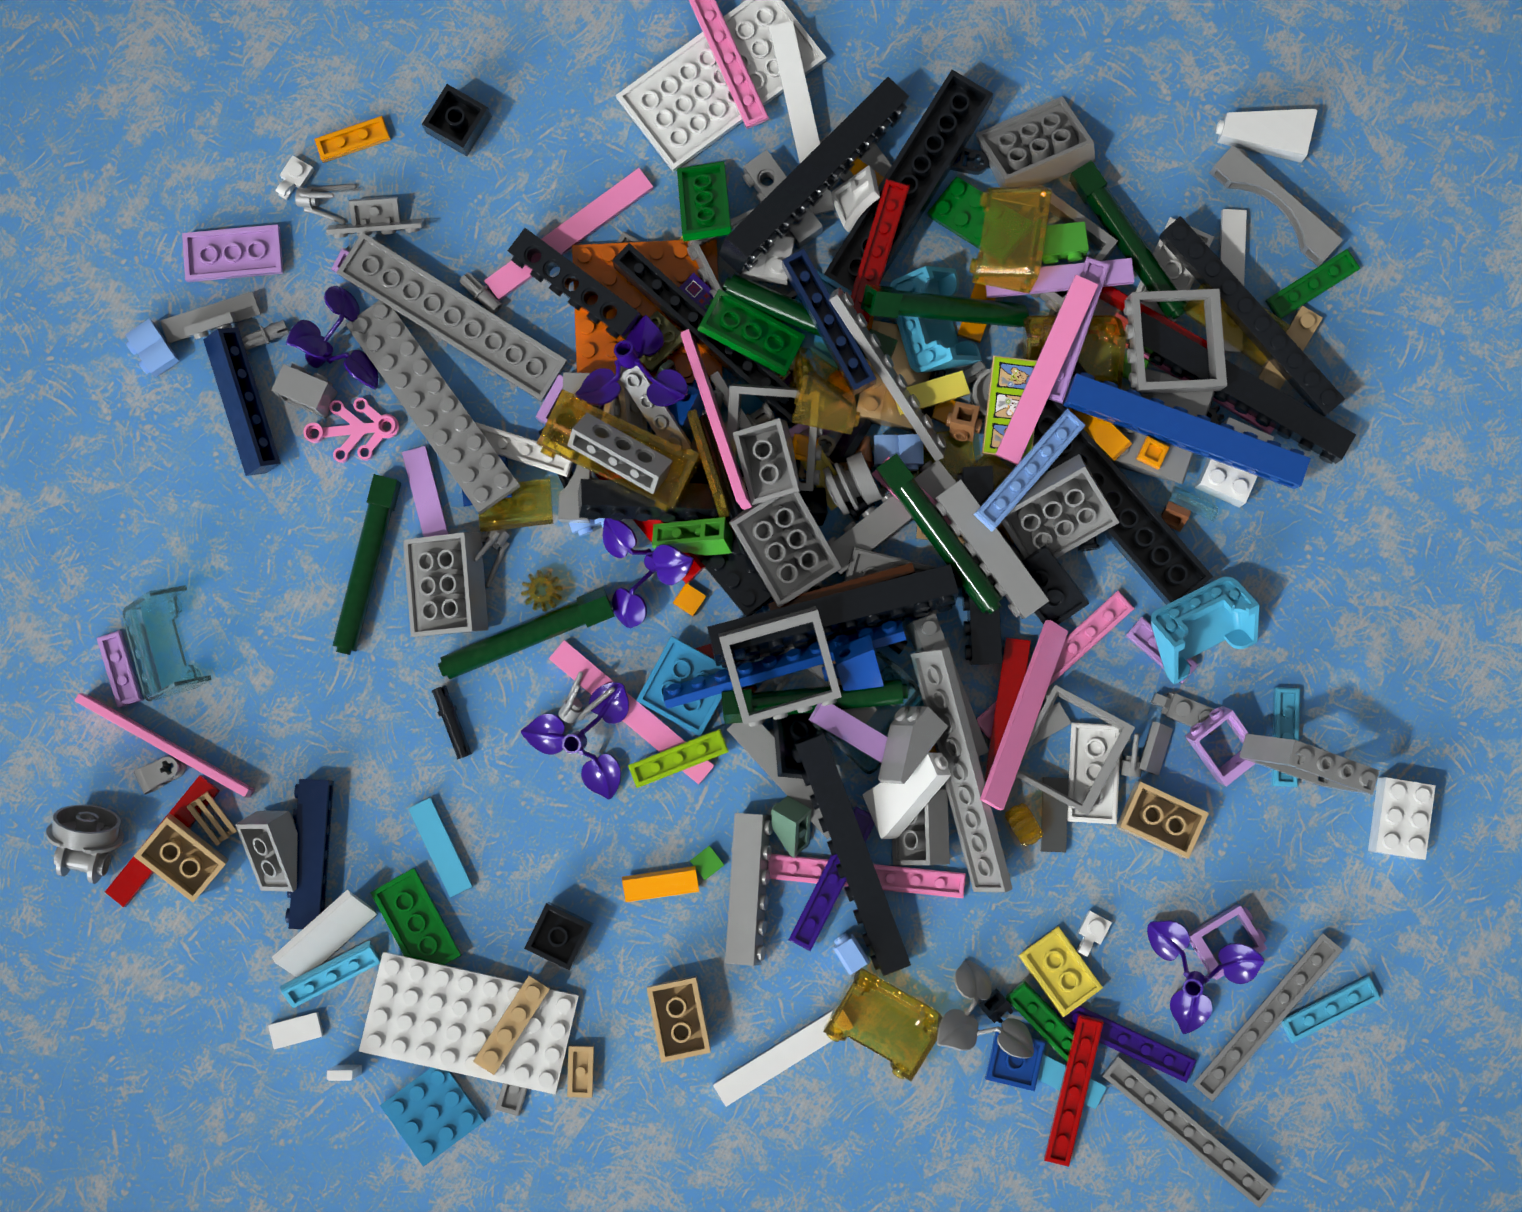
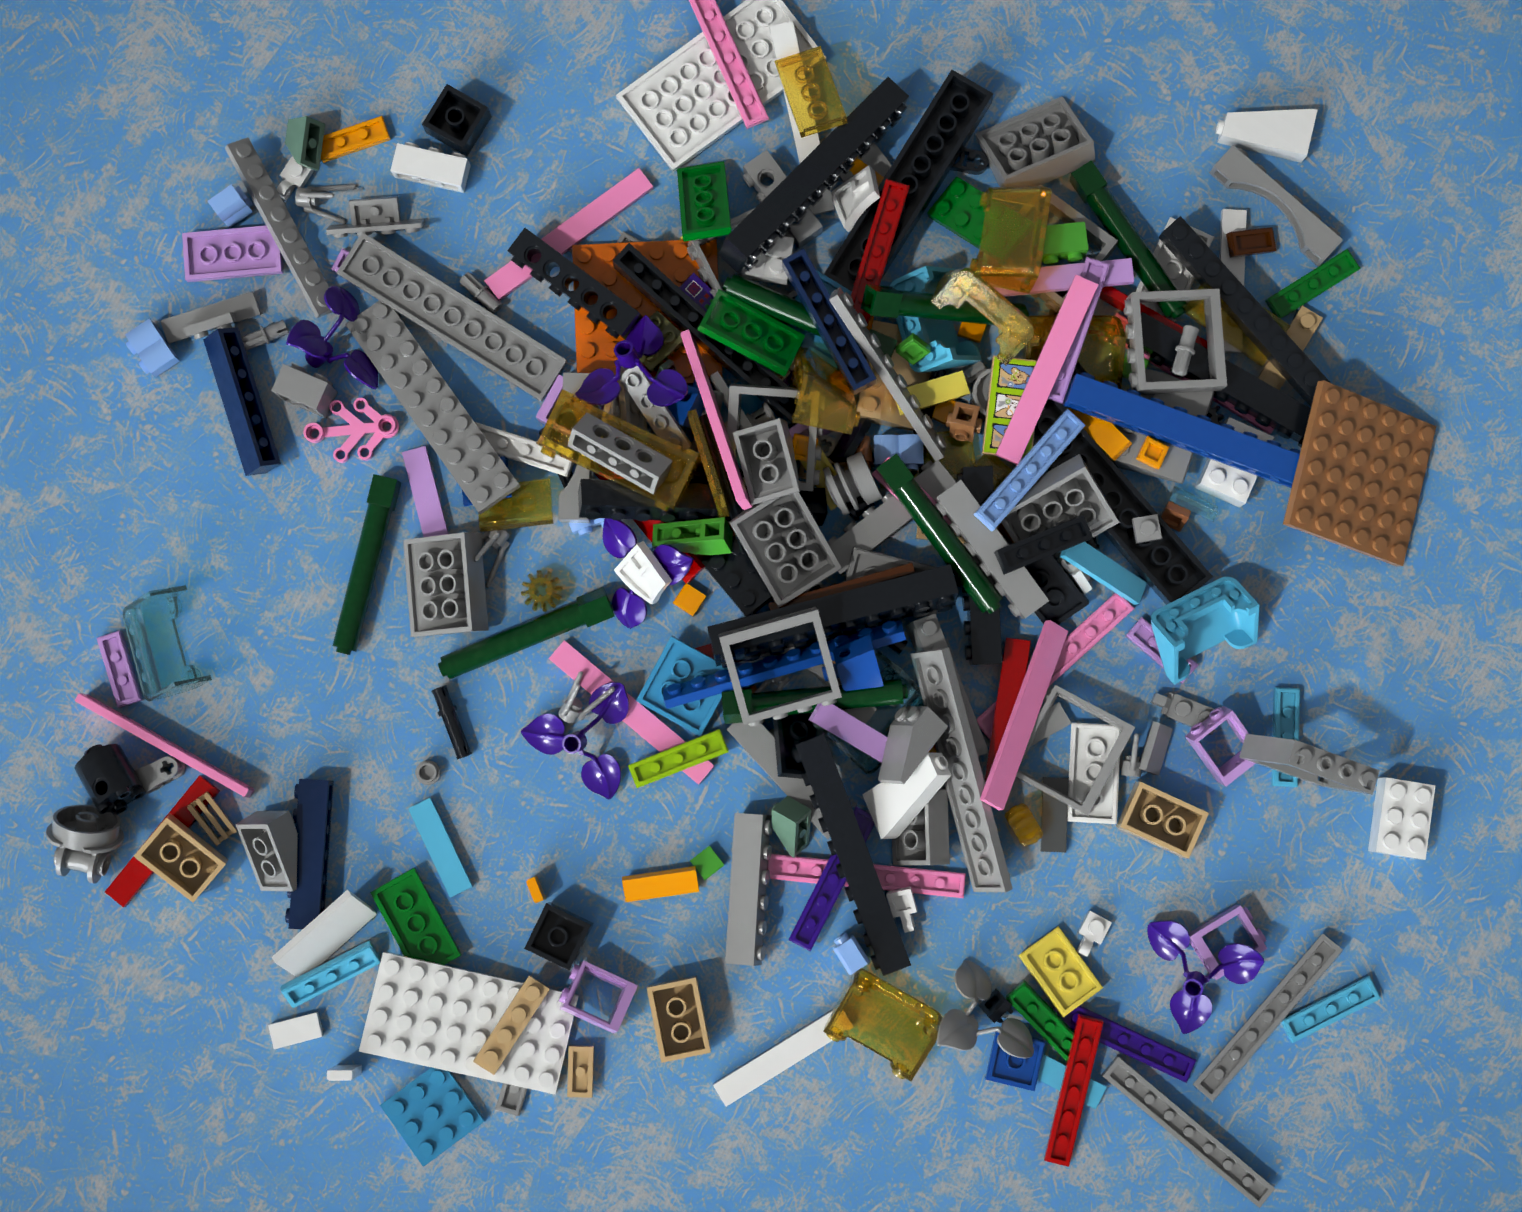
(109, 778): none -> black cylinder
(231, 205): none -> light blue brick
(280, 224): none -> light grey plate
(305, 141): none -> sand green slope
(427, 772): none -> light grey plate
(430, 167): none -> white brick
(535, 889): none -> light orange tile
(622, 1004): none -> lavender window
(643, 573): none -> white plate
(811, 92): none -> clear yellow tile
(903, 905): none -> white plate
(913, 349): none -> bright green tile
(966, 285): none -> clear yellow windscreen
(1043, 544): none -> black plate
(1078, 576): none -> white plate
(1106, 571): none -> medium azure tile
(1146, 528): none -> light grey plate
(1185, 350): none -> light grey axle
(1251, 242): none -> reddish brown tile
(1359, 474): none -> medium nougat plate

